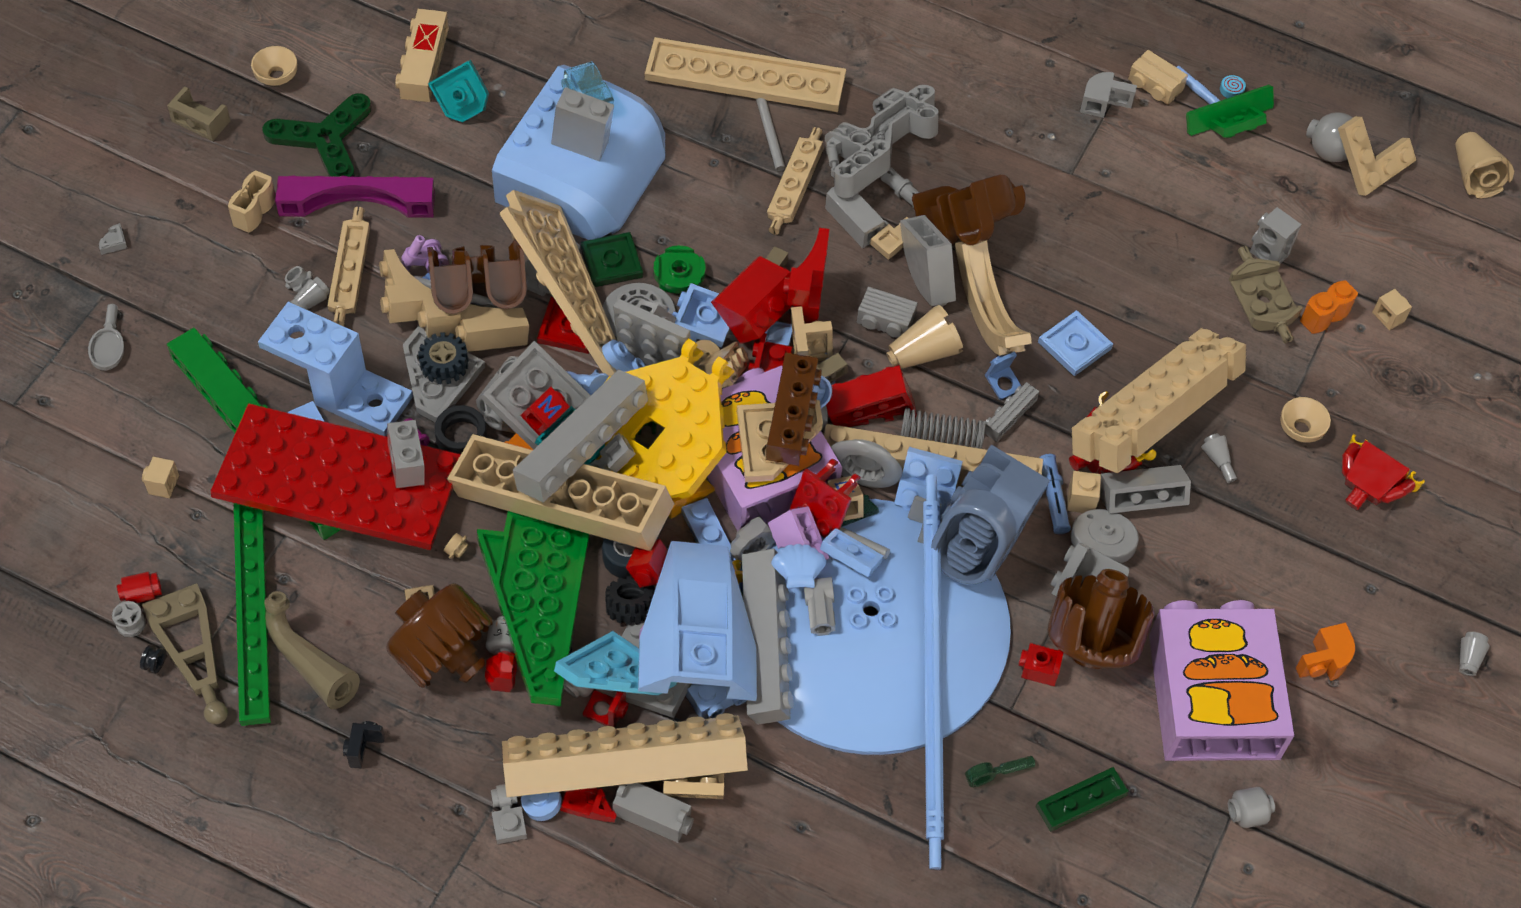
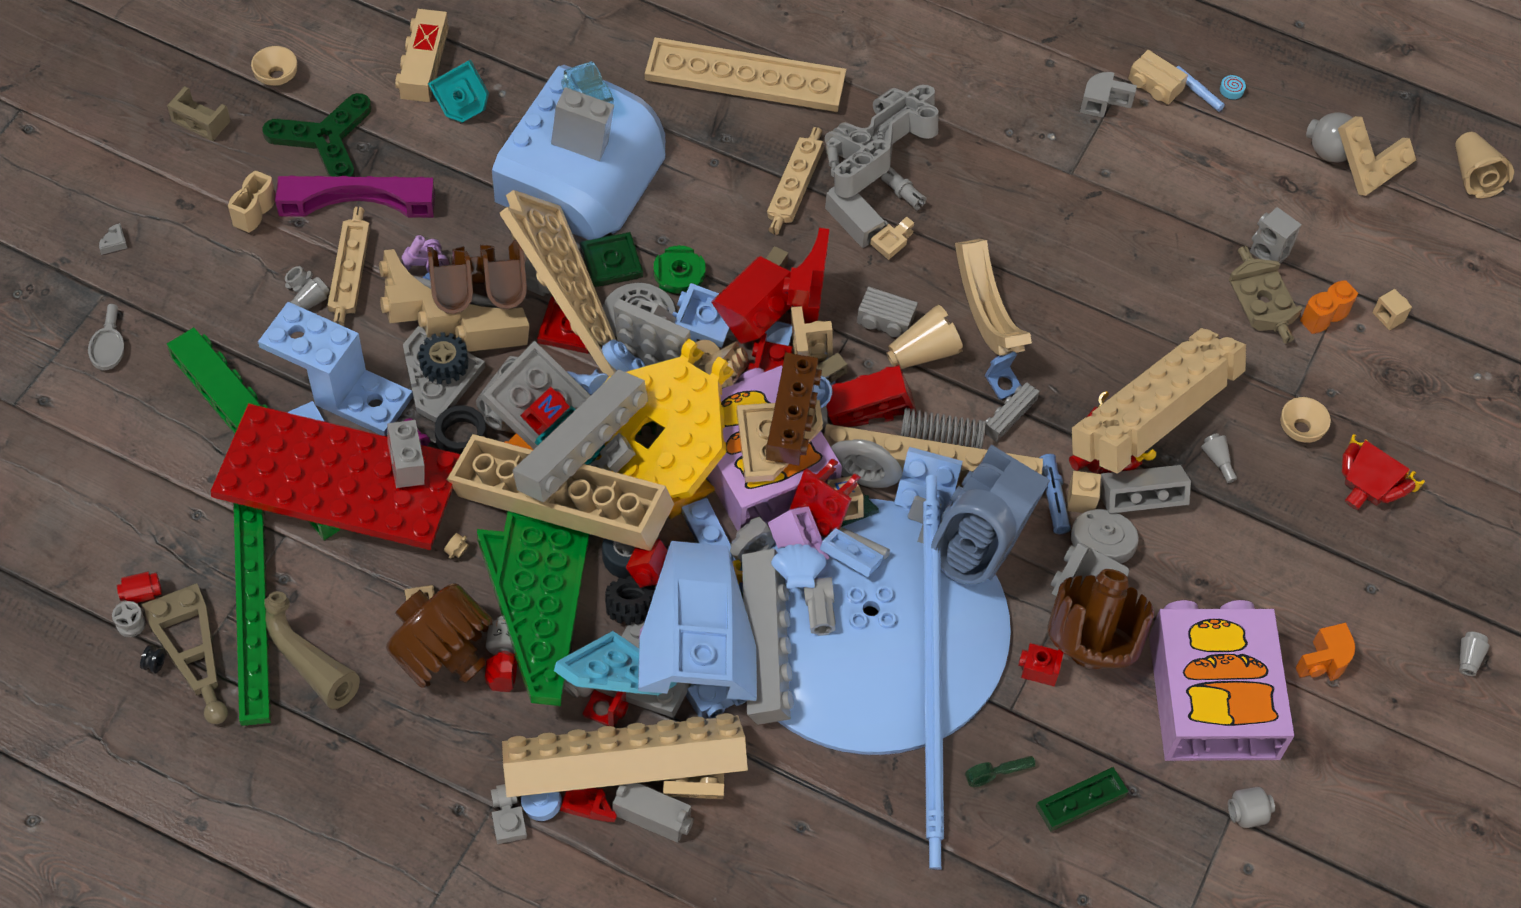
(160, 477): tan plate -> none
(361, 734): black bracket -> none
(770, 134): light grey bar -> none
(929, 260): light grey brick -> none
(971, 210): reddish brown piece -> none
(1075, 343): light blue plate -> none
(1232, 114): green bracket -> none

